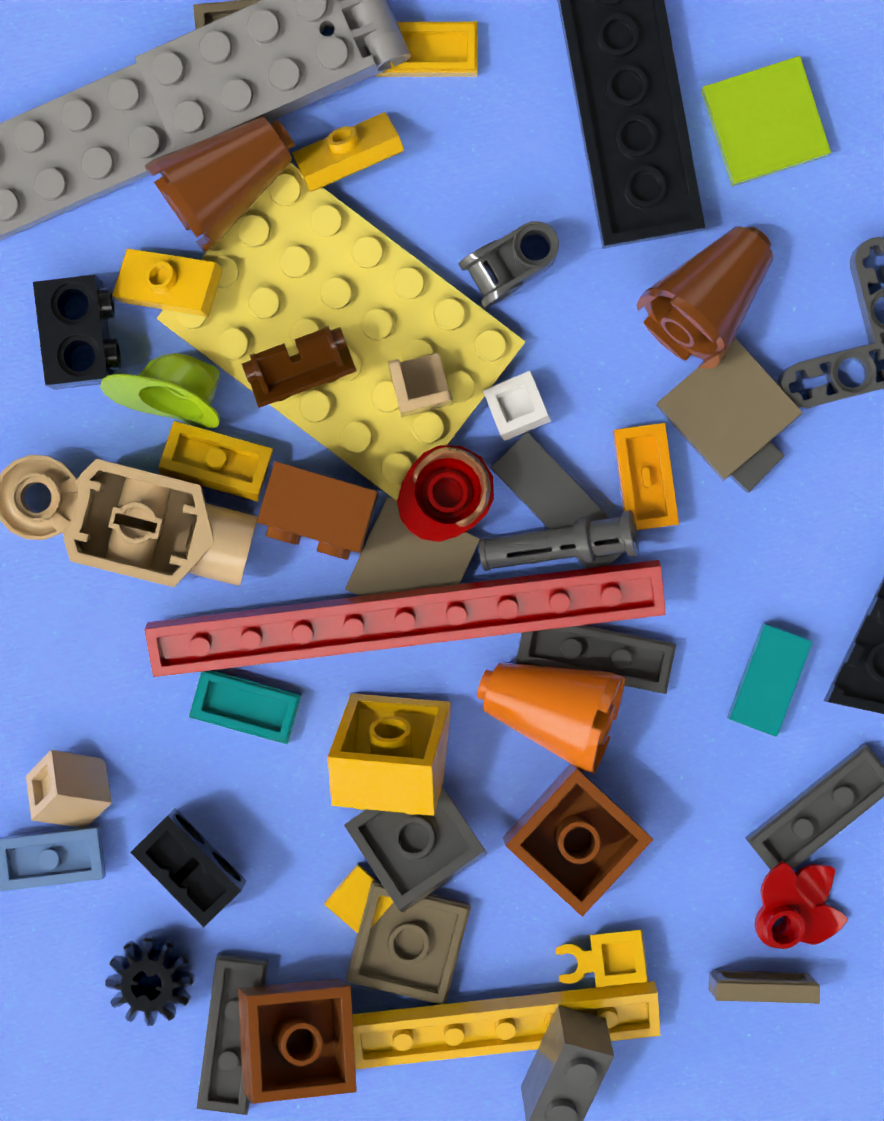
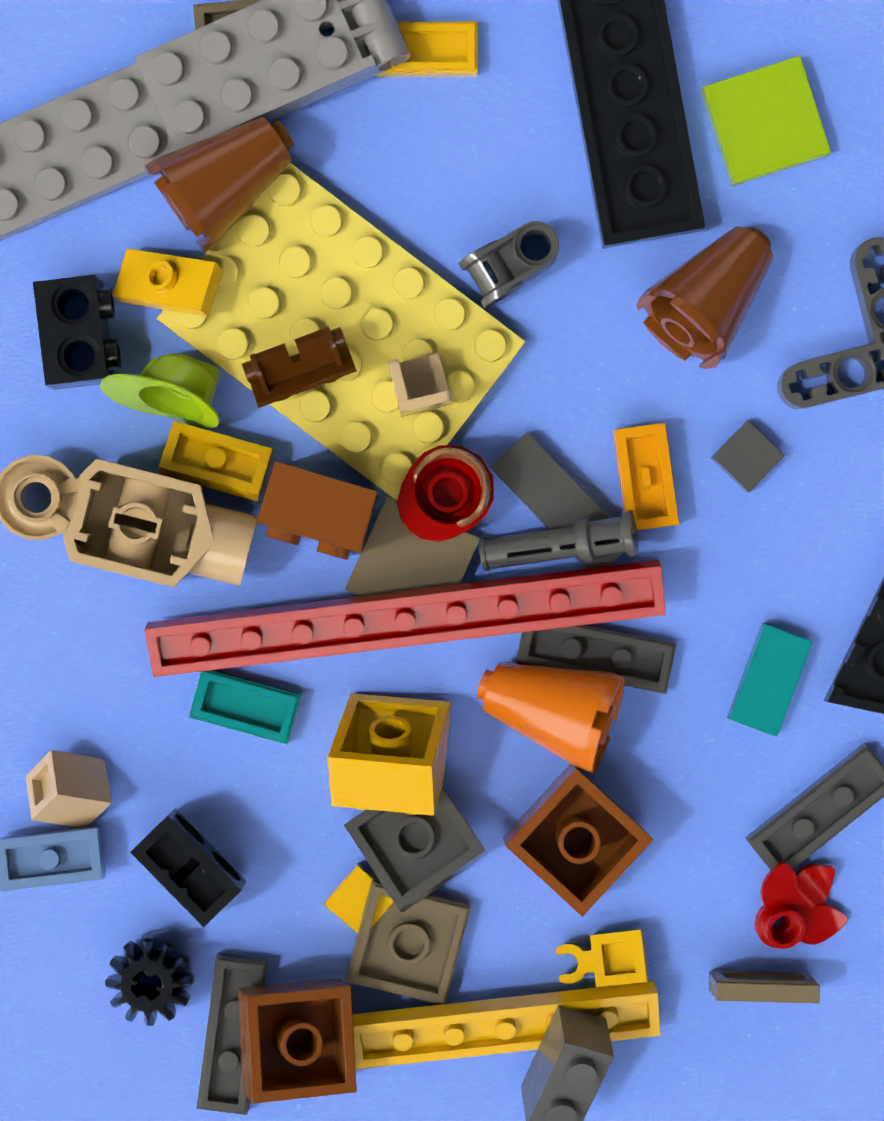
(348, 151): yellow plate -> none
(516, 405): white plate -> none
(729, 410): dark tan tile -> none

